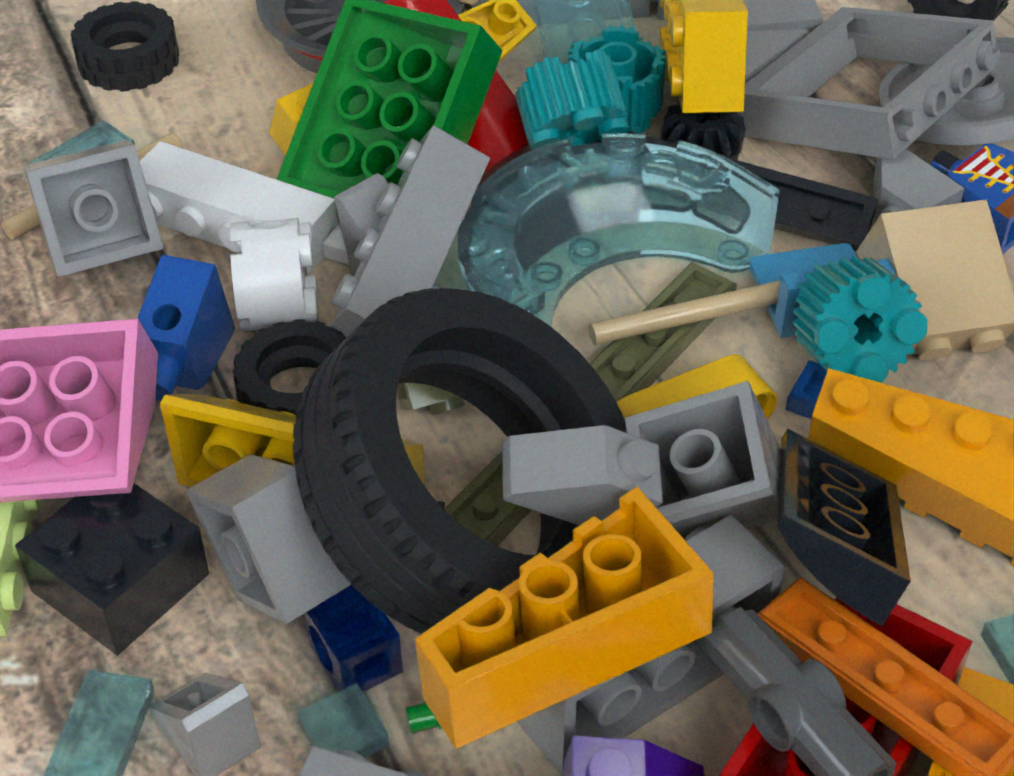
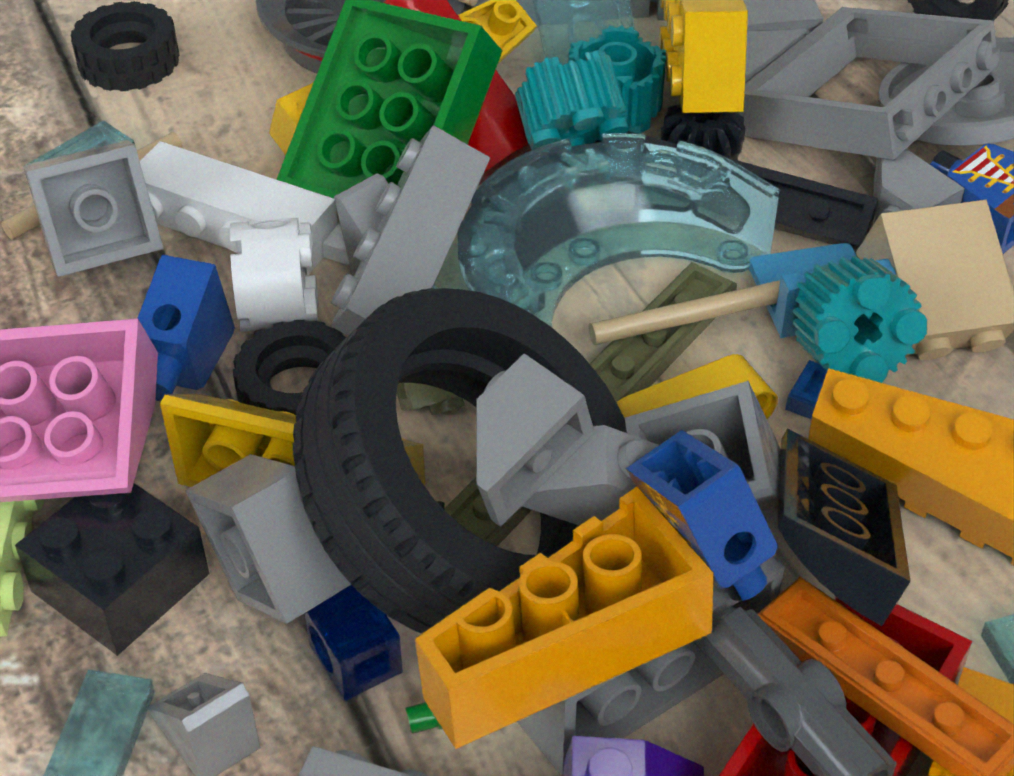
(344, 723): clear light blue tile -> none
(525, 433): none -> light grey slope
(711, 510): none -> blue torso

